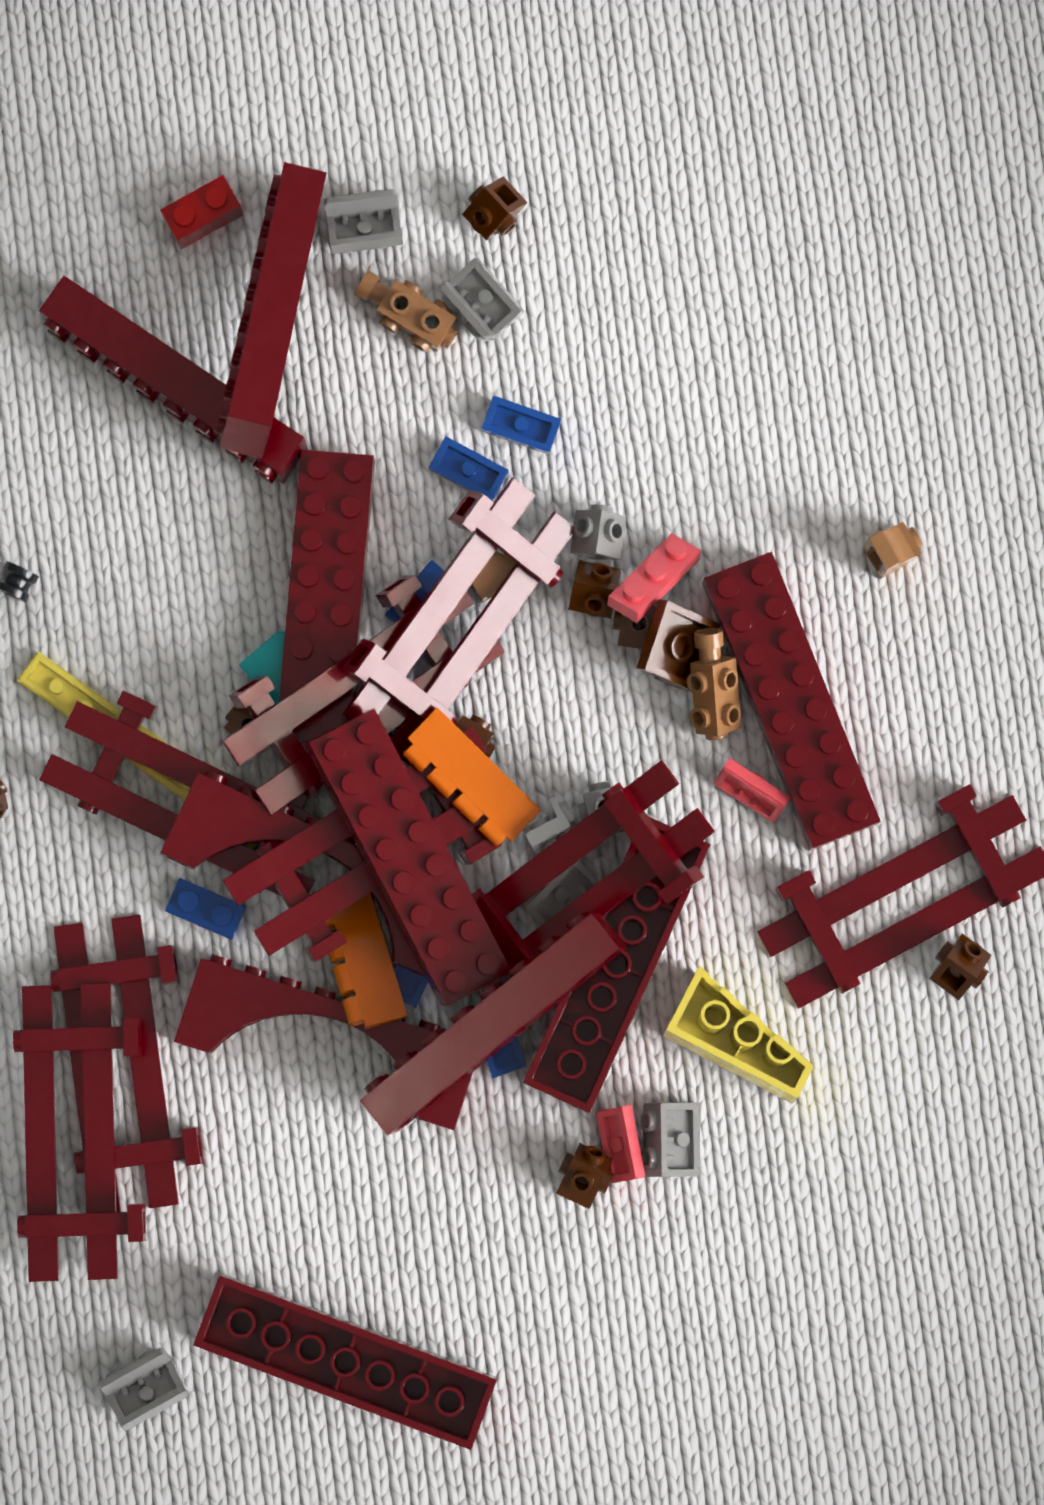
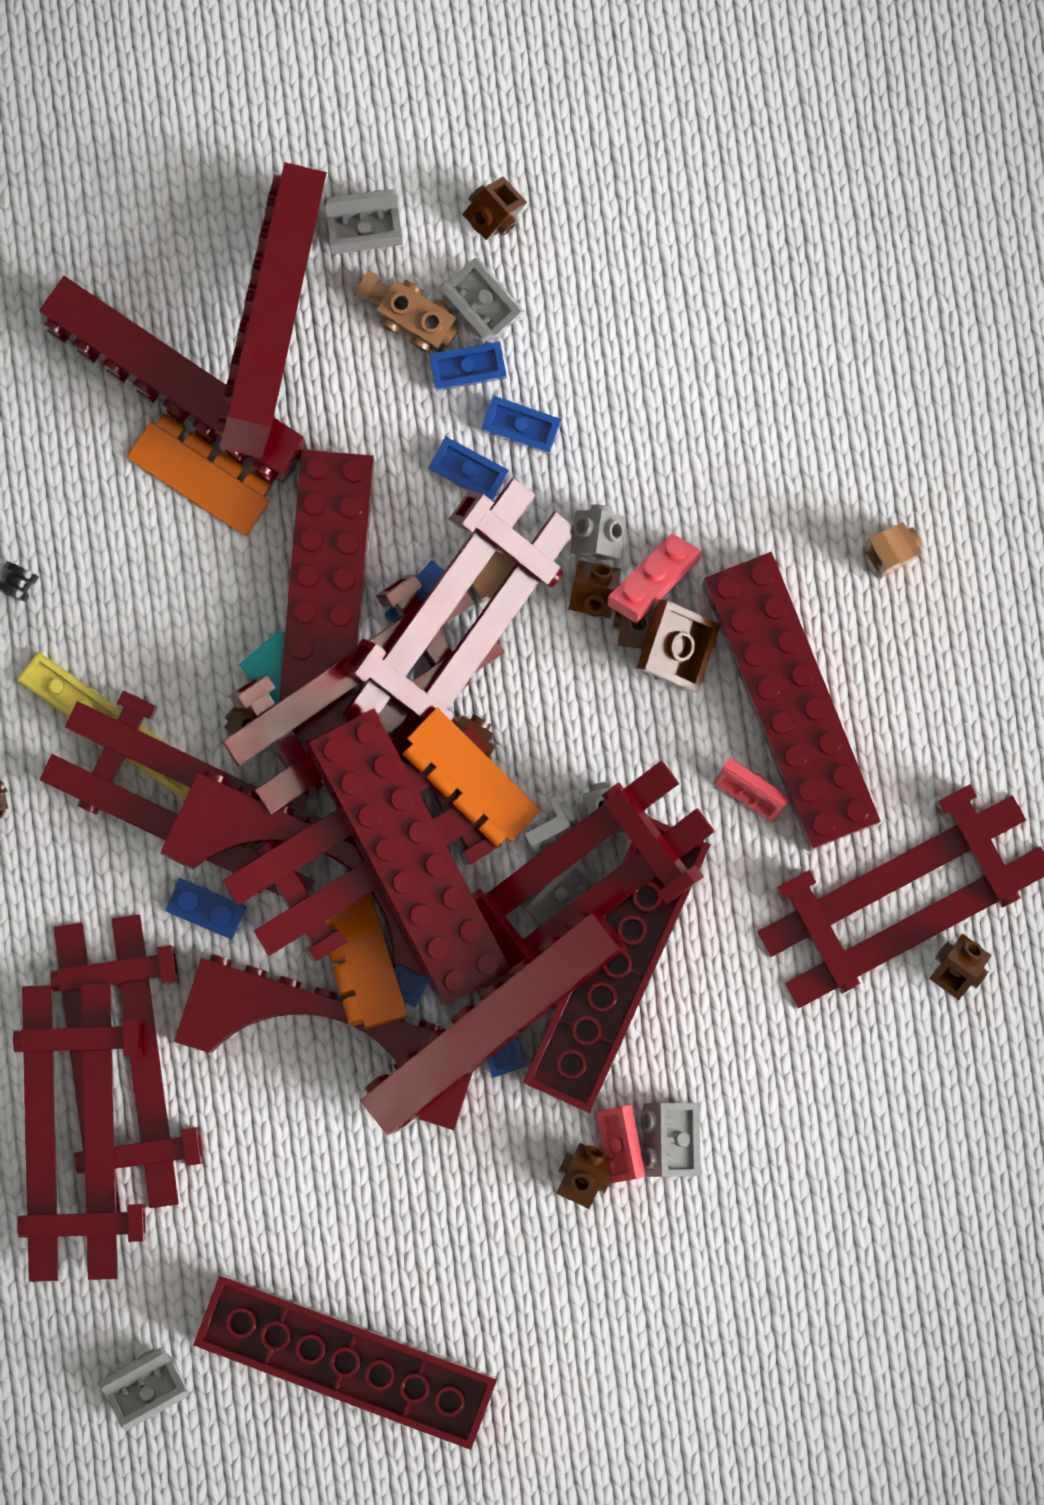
(202, 212): red brick -> none
(204, 482): none -> orange windscreen
(467, 366): none -> blue plate
(718, 693): medium nougat brick -> none
(734, 1038): light yellow wedge -> none

